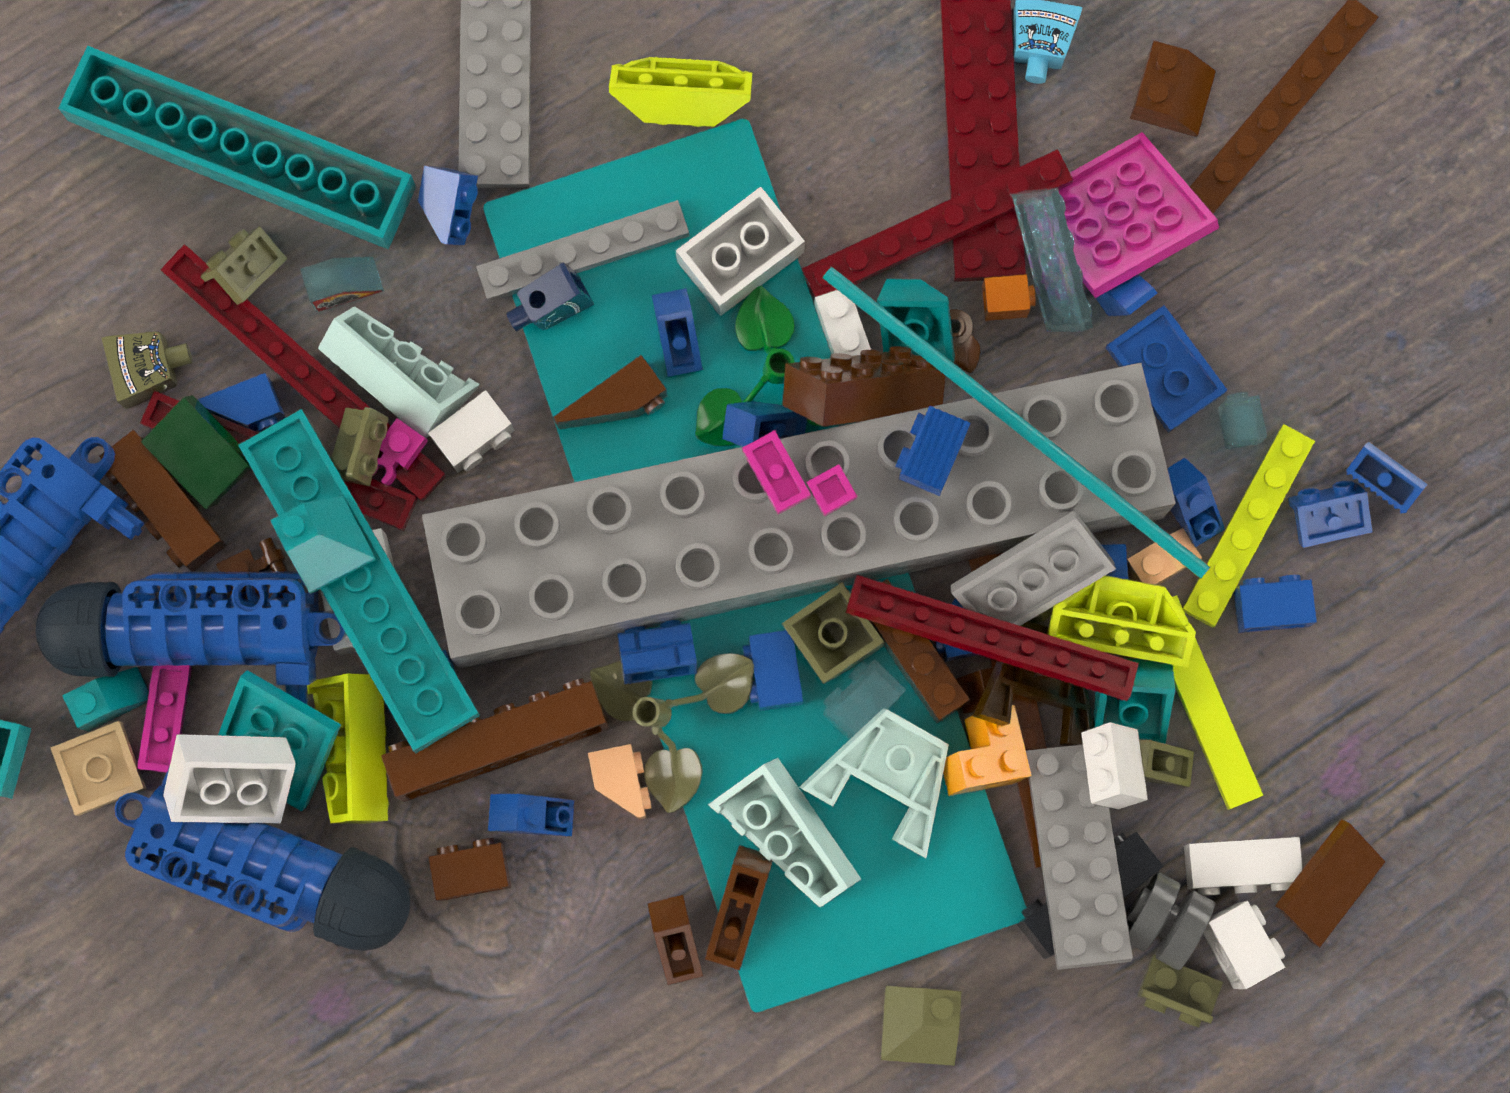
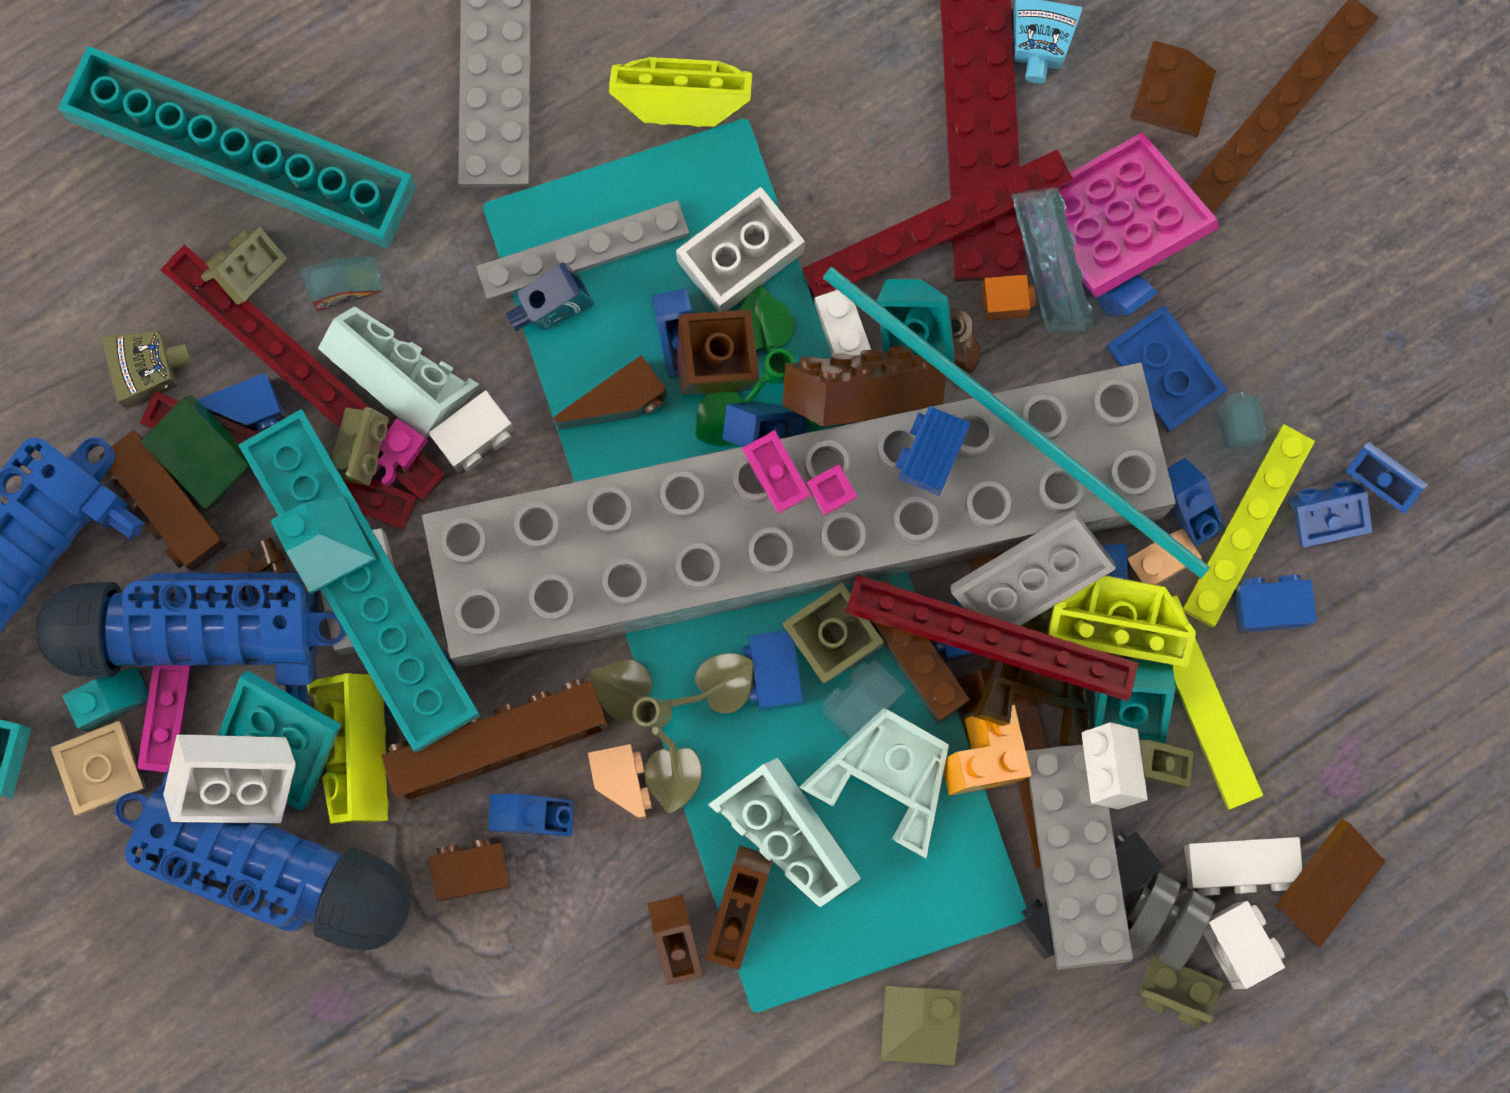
(448, 202): slope -> none
(657, 652): blue brick -> none
(716, 352): none -> reddish brown slope

